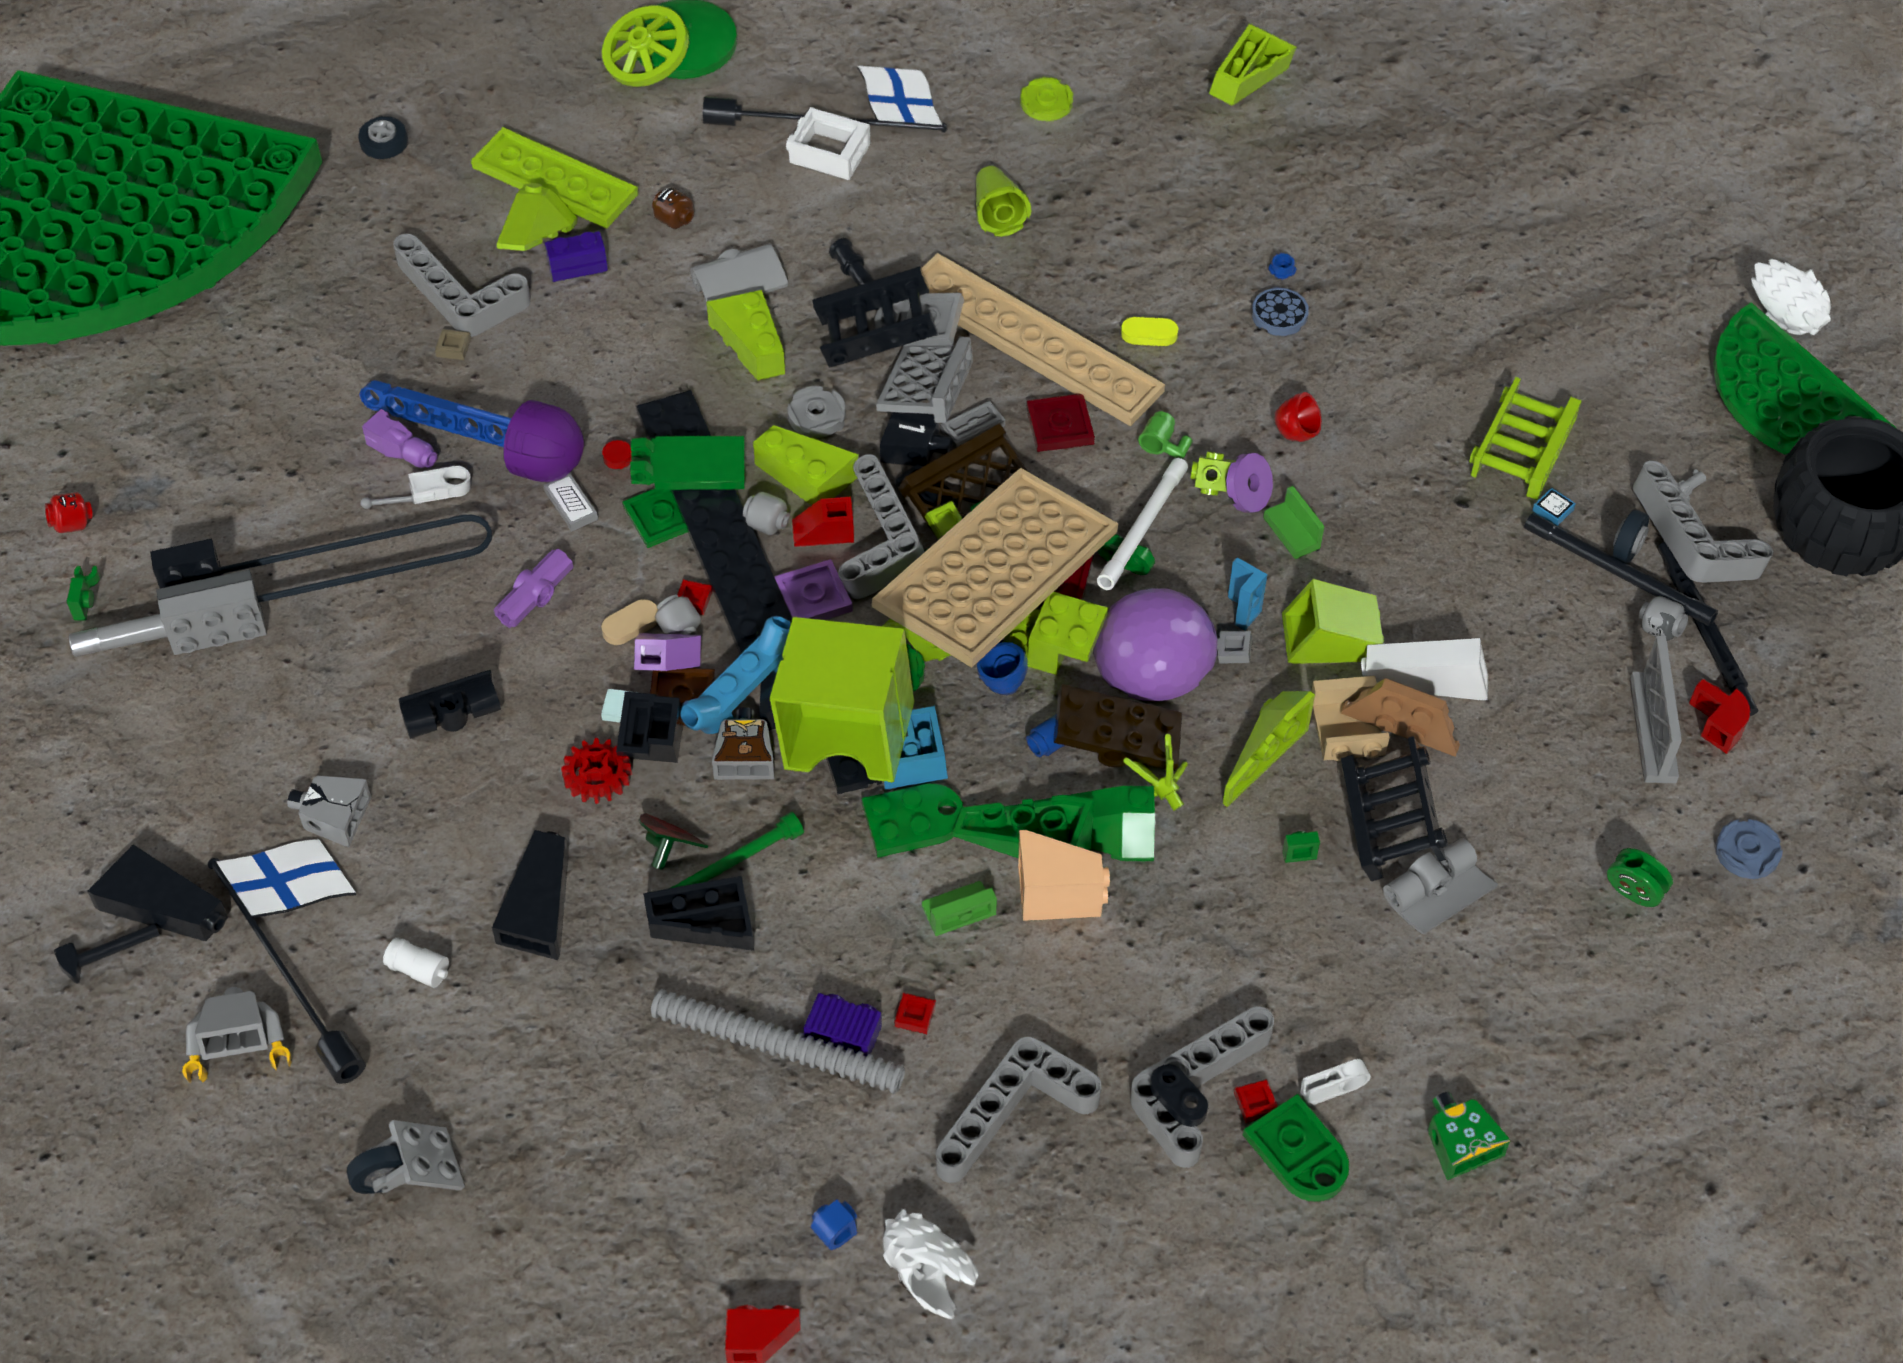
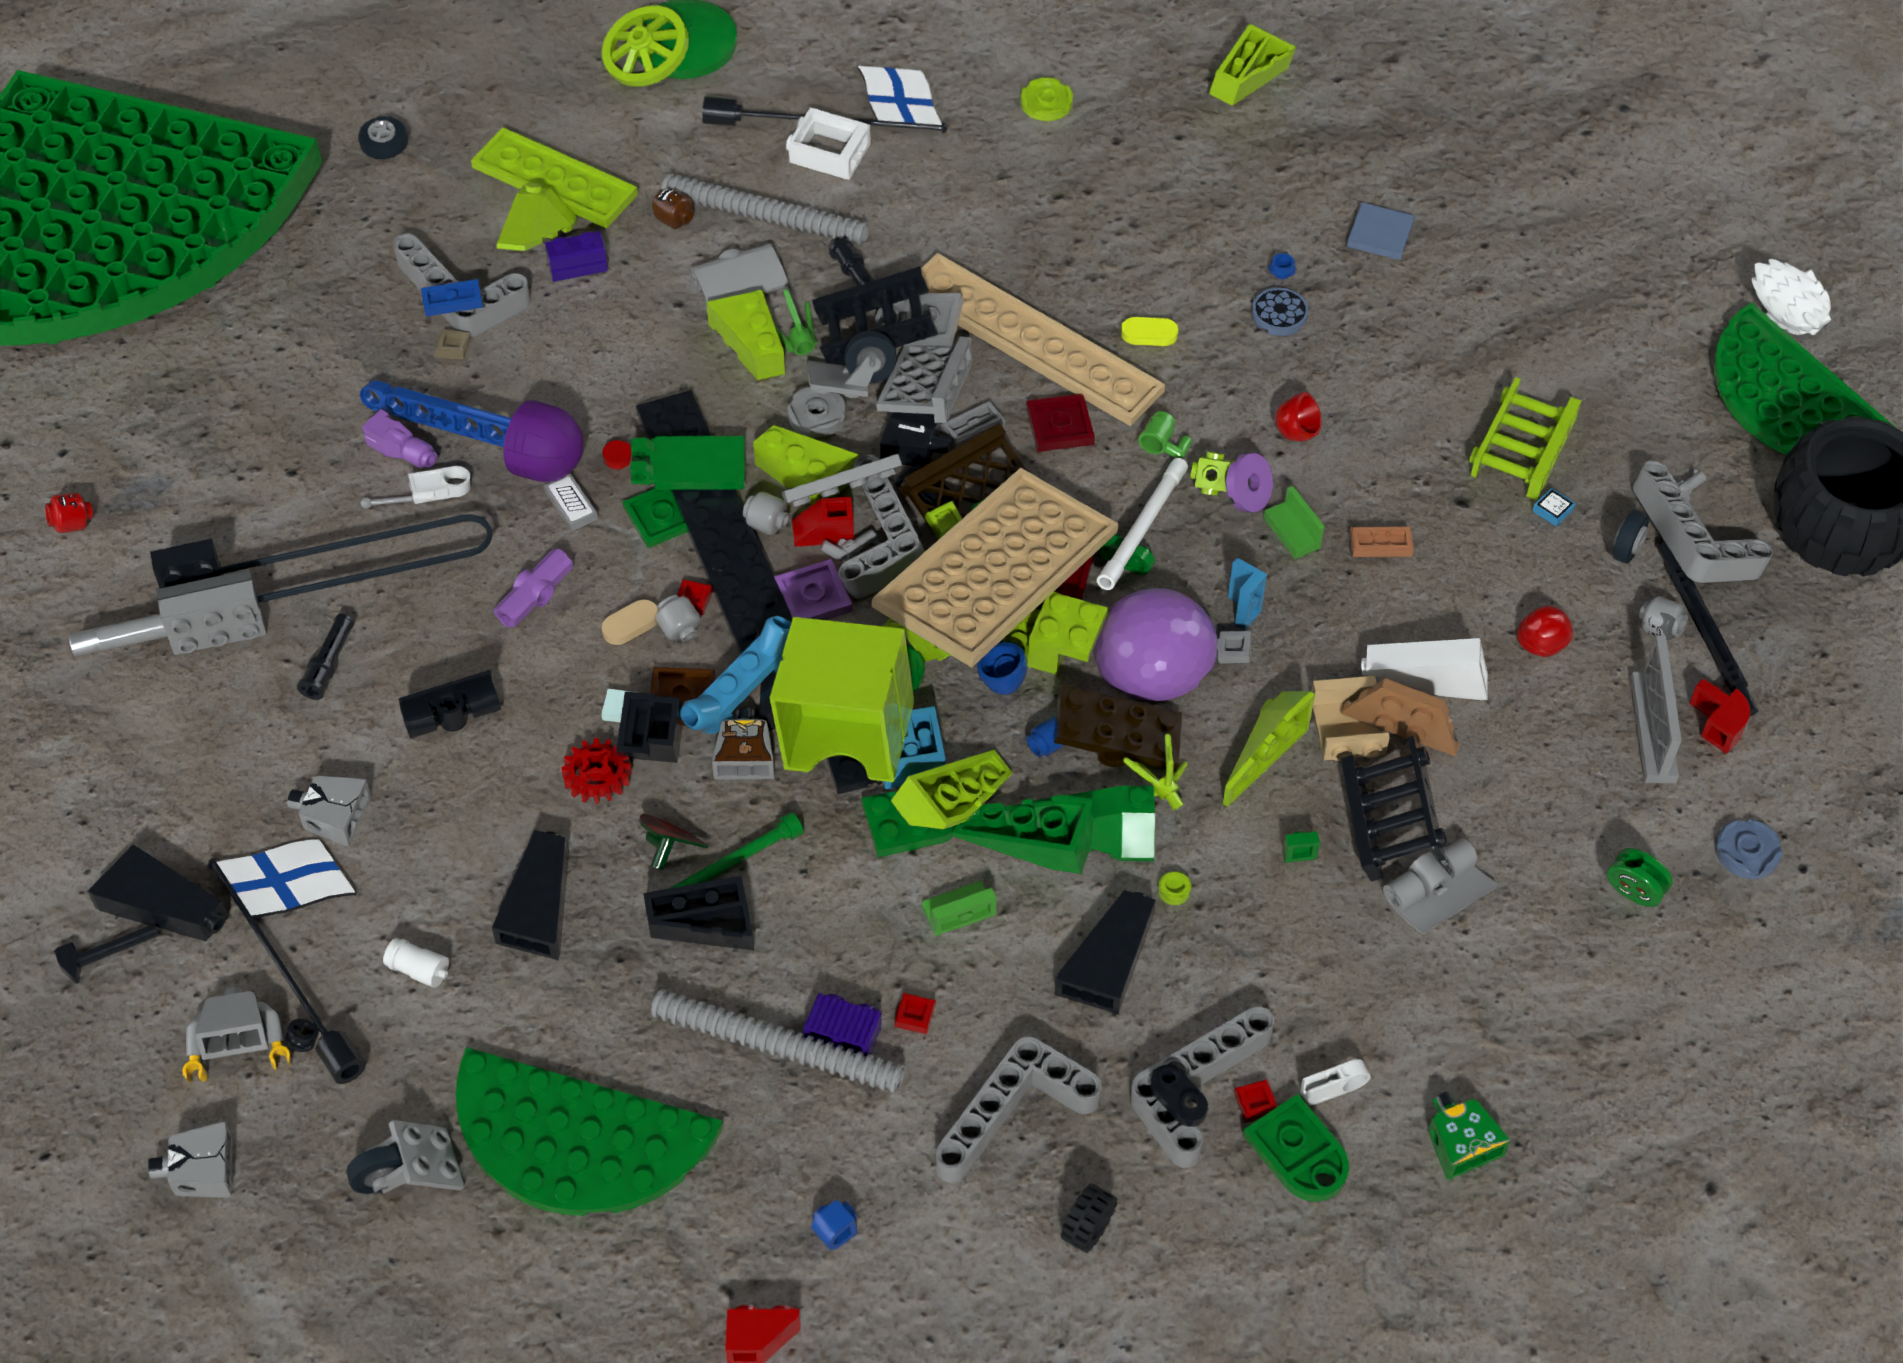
(79, 595): green plate -> none
(197, 1162): none -> light grey torso
(309, 1035): none -> black bush
(322, 667): none -> black pin
(451, 297): none -> blue plate
(574, 1141): none -> green plate
(667, 651): medium lavender slope -> none
(768, 210): none -> light grey piece
(801, 339): none -> bright green plant
(829, 485): none -> light grey plate
(849, 548): none -> light grey piece
(868, 360): none -> plate
(923, 1258): white head -> none
(951, 792): none -> lime wedge
(1000, 203): lime cone -> none
(1059, 879): light nougat slope -> none
(1088, 1218): none -> black tyre
(1108, 956): none -> black slope
(1174, 888): none -> lime tile
(1331, 624): lime slope -> none
(1381, 231): none -> sand blue tile
(1381, 542): none -> nougat plate
(1545, 631): none -> red hat
(1550, 532): black piece -> none

